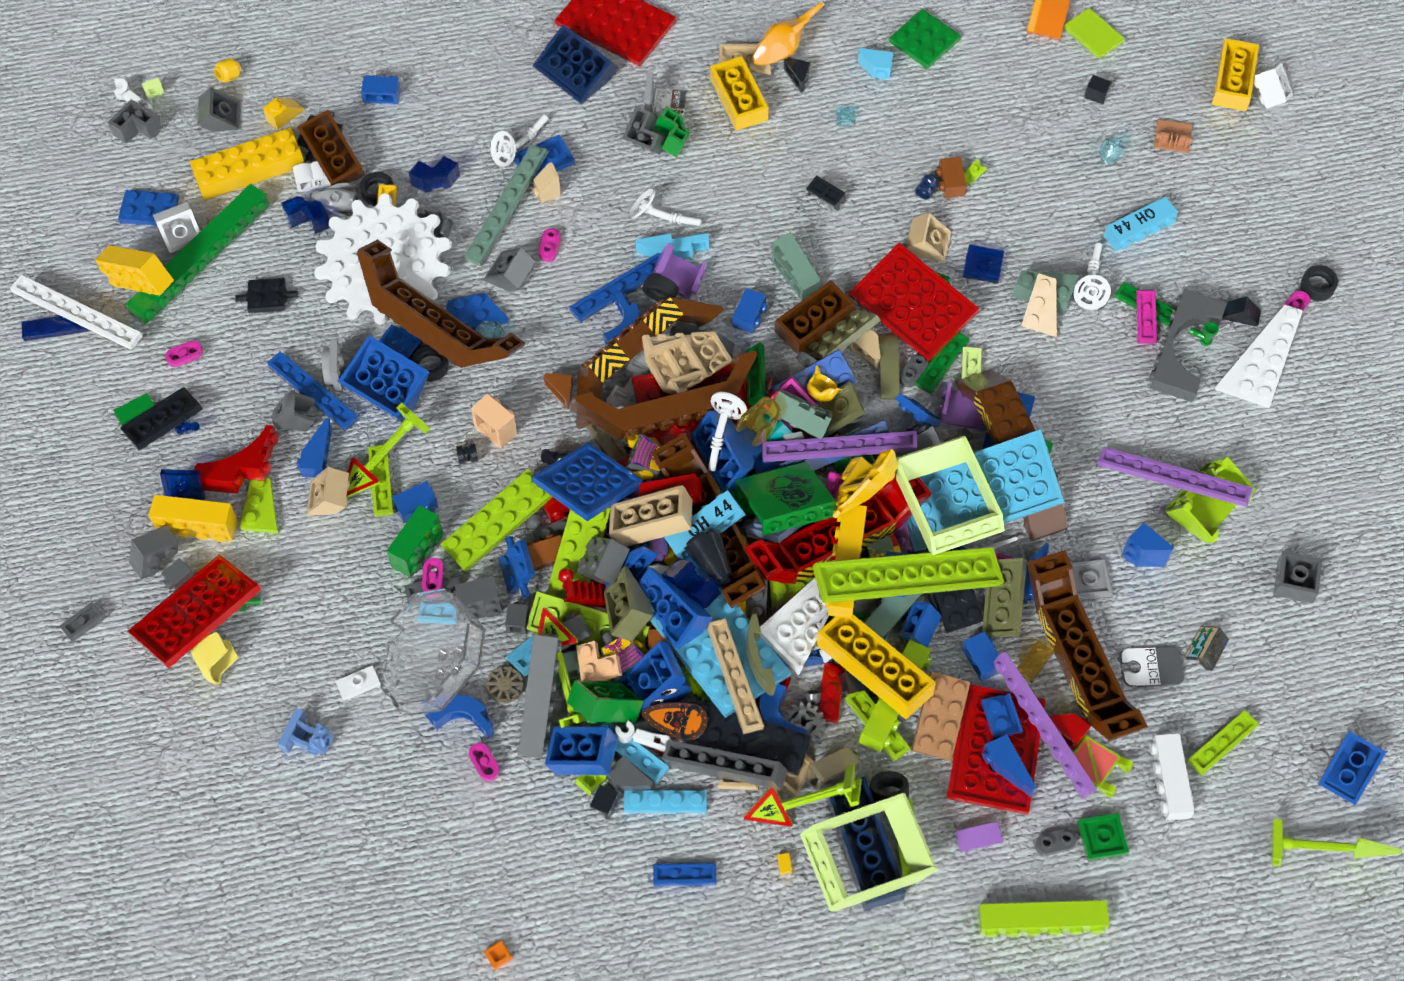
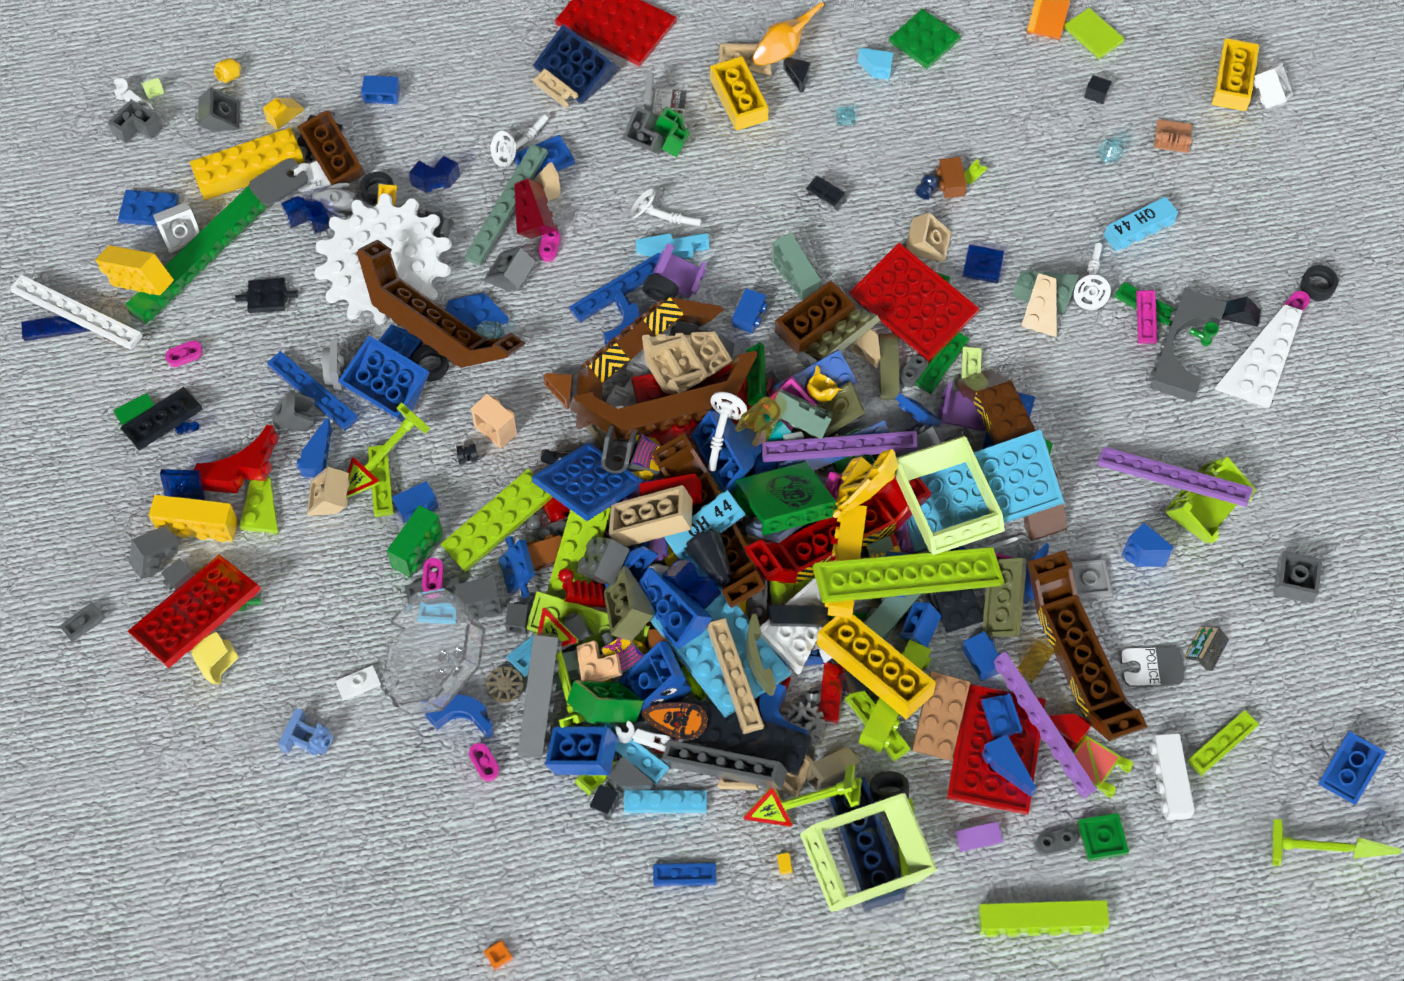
(275, 183): none -> dark grey piece
(532, 211): none -> dark red wedge
(554, 87): none -> tan hinge
(617, 448): none -> dark grey piece
(798, 616): none -> black tile

